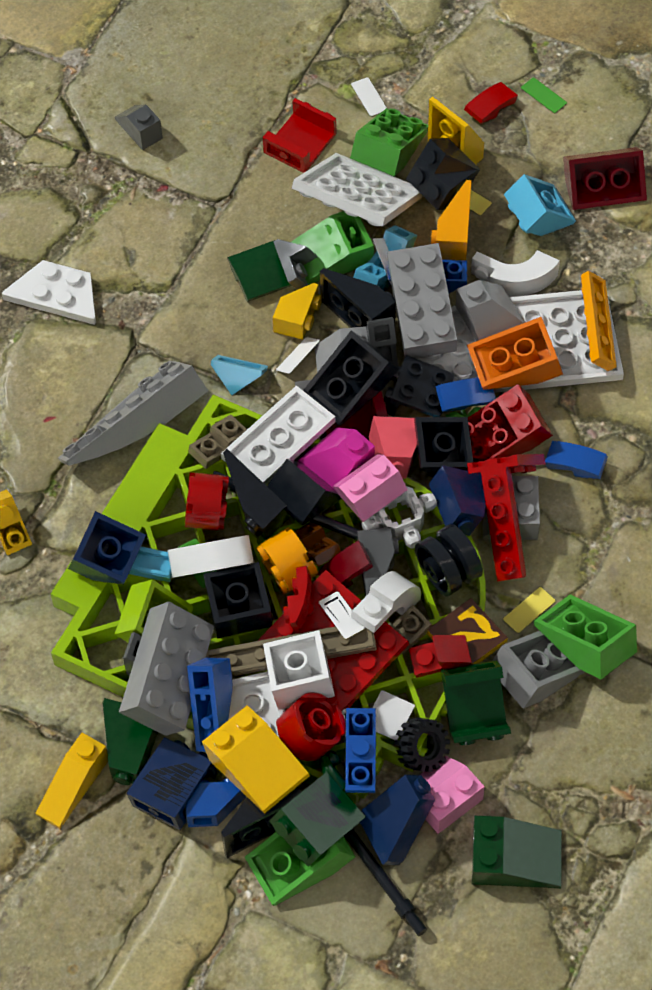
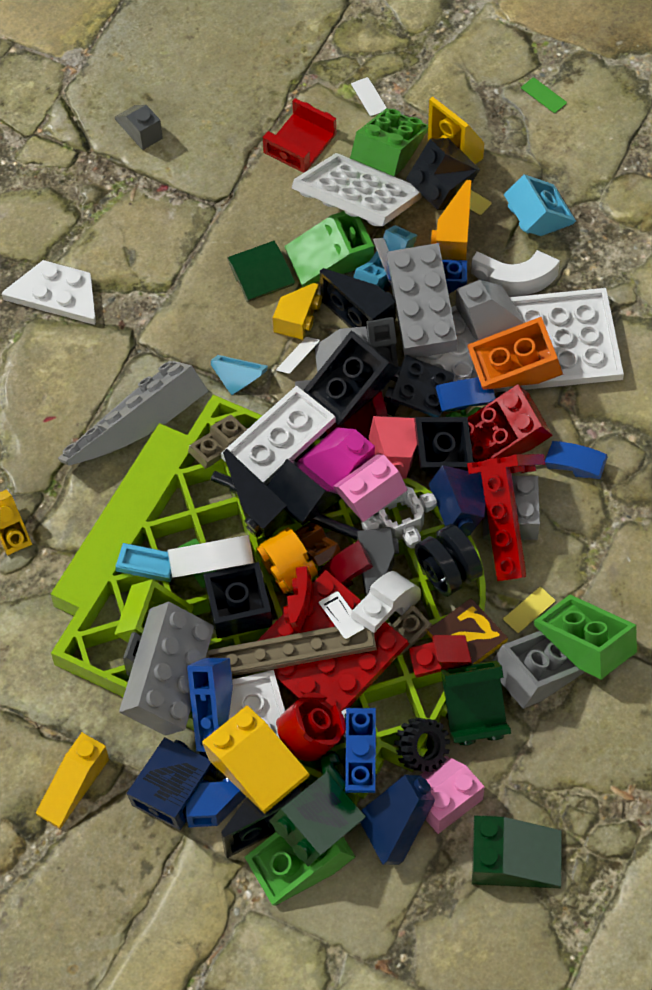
(107, 550): dark blue slope -> none
(127, 743): dark green slope -> none
(206, 501): red brick -> none
(293, 258): dark grey slope -> none
(297, 668): white slope -> none
(391, 714): white sticker -> none
(404, 907): black bar -> none
(490, 101): red slope -> none
(598, 321): light orange plate -> none
(605, 178): dark red slope -> none

